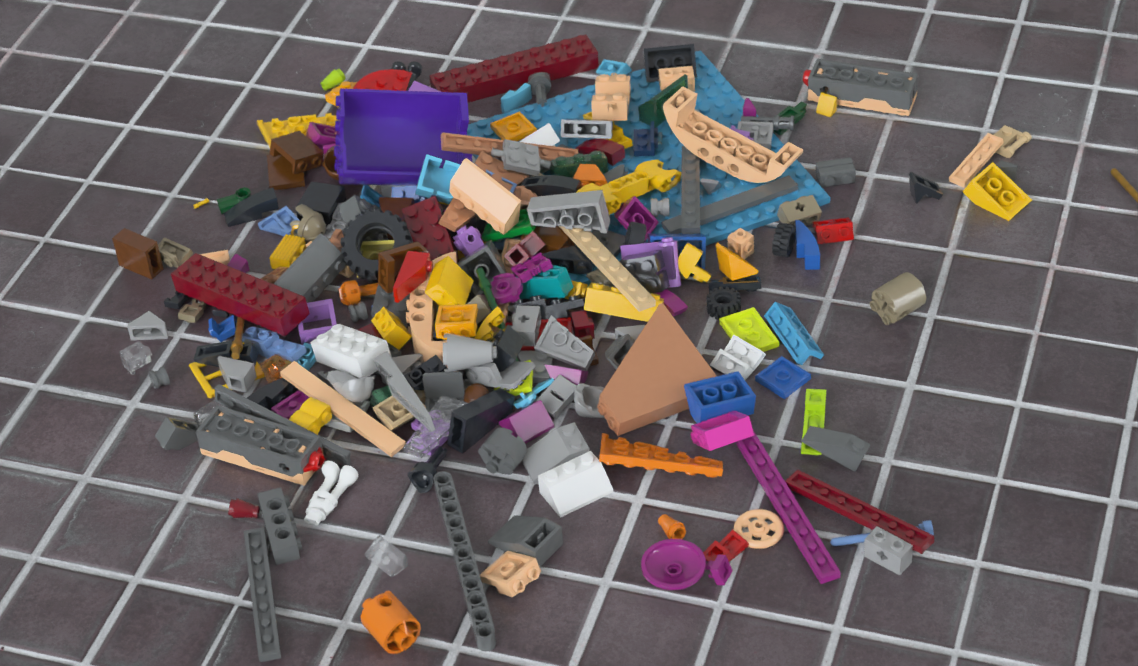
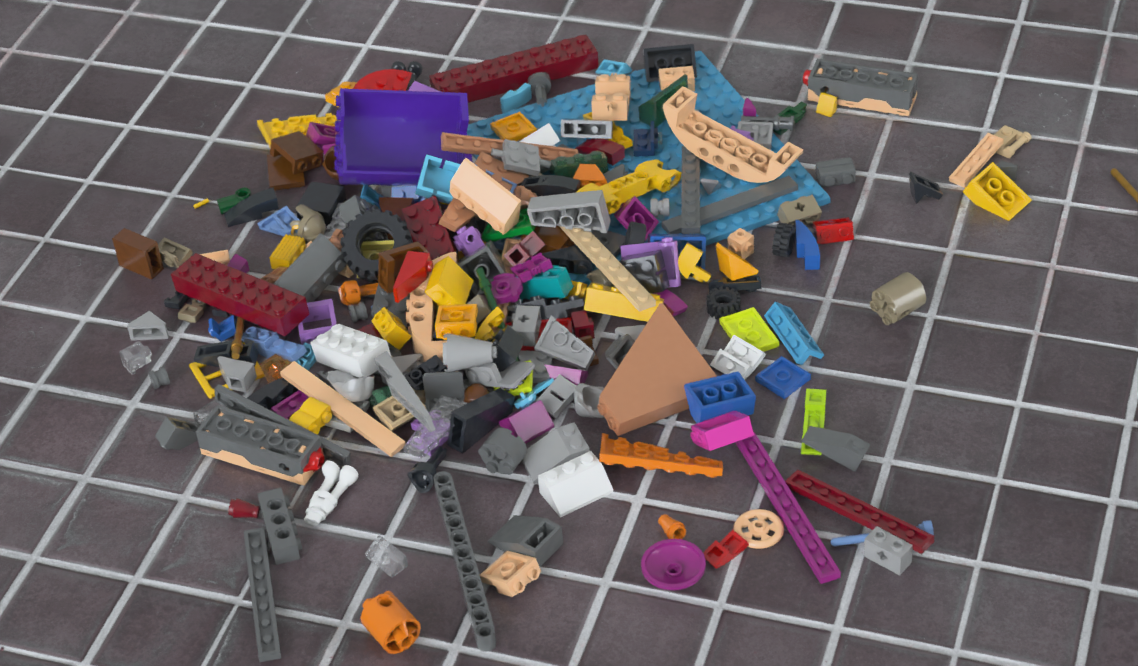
(334, 79): lime cone -> none
(719, 569): magenta tile -> none

